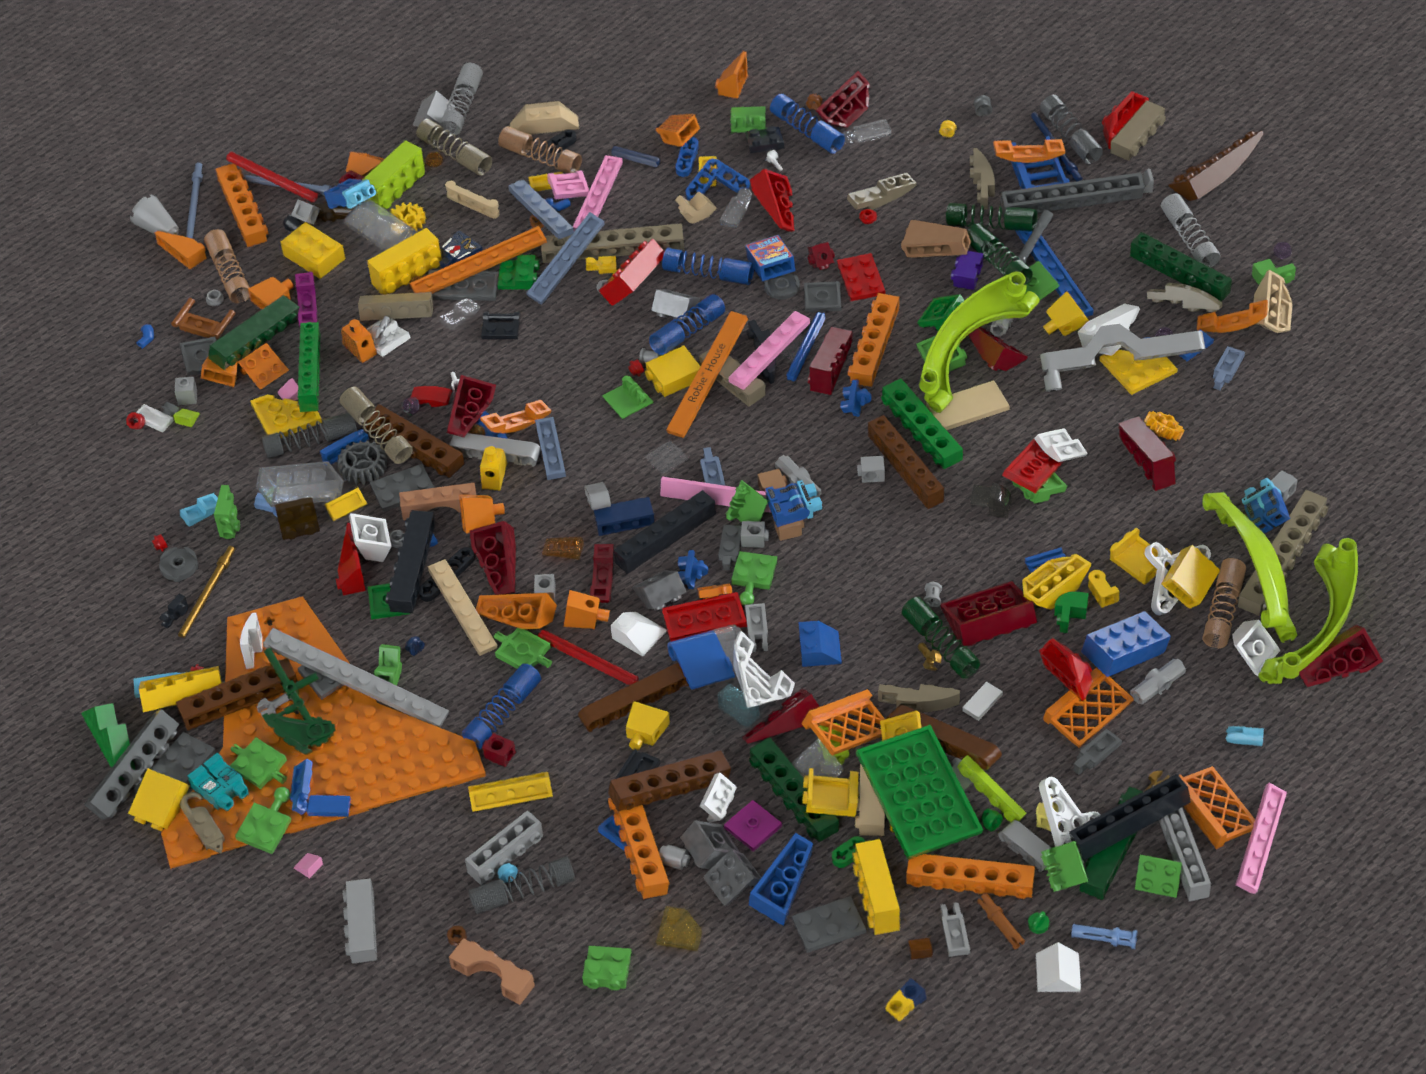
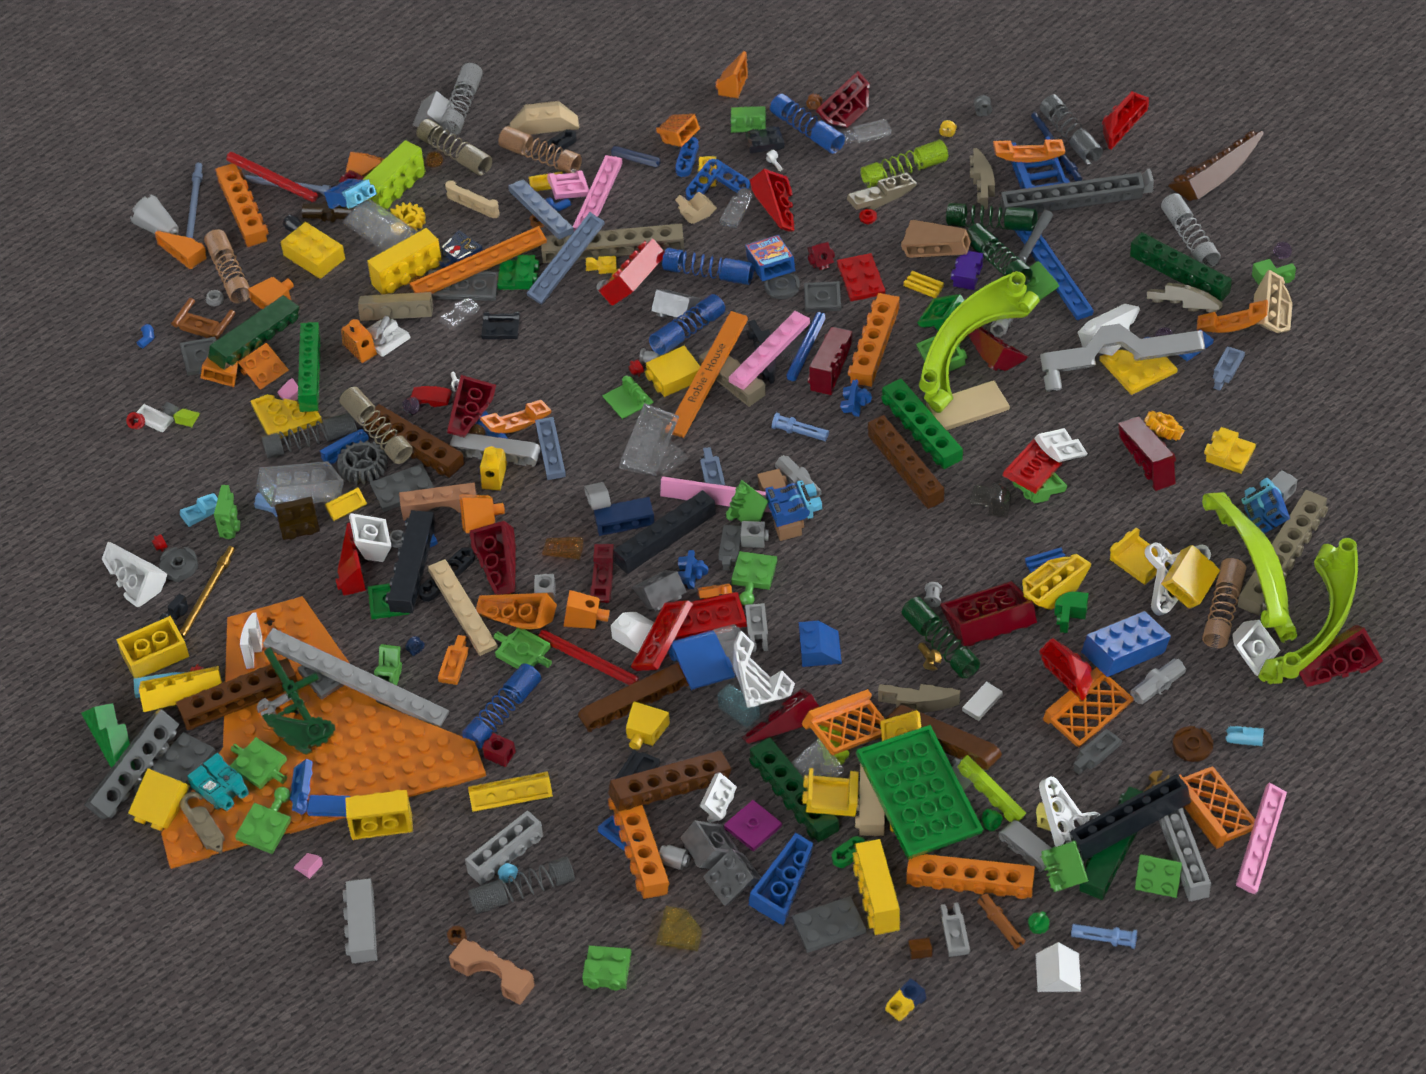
(136, 575): none -> white wedge
(152, 647): none -> yellow brick
(185, 390): light grey brick -> none
(305, 212): light grey brick -> none
(306, 297): magenta slope -> none
(379, 814): none -> yellow brick
(454, 662): none -> orange hinge
(648, 441): none -> clear windscreen
(661, 635): none -> red tile
(791, 425): none -> medium blue pin
(871, 469): light grey brick -> none
(924, 283): none -> yellow tile
(929, 154): none -> lime piece
(1065, 316): yellow torso -> none
(1101, 589): yellow leg -> none
(1138, 130): dark tan brick -> none
(1187, 746): none -> reddish brown tile
(1229, 450): none -> yellow plate

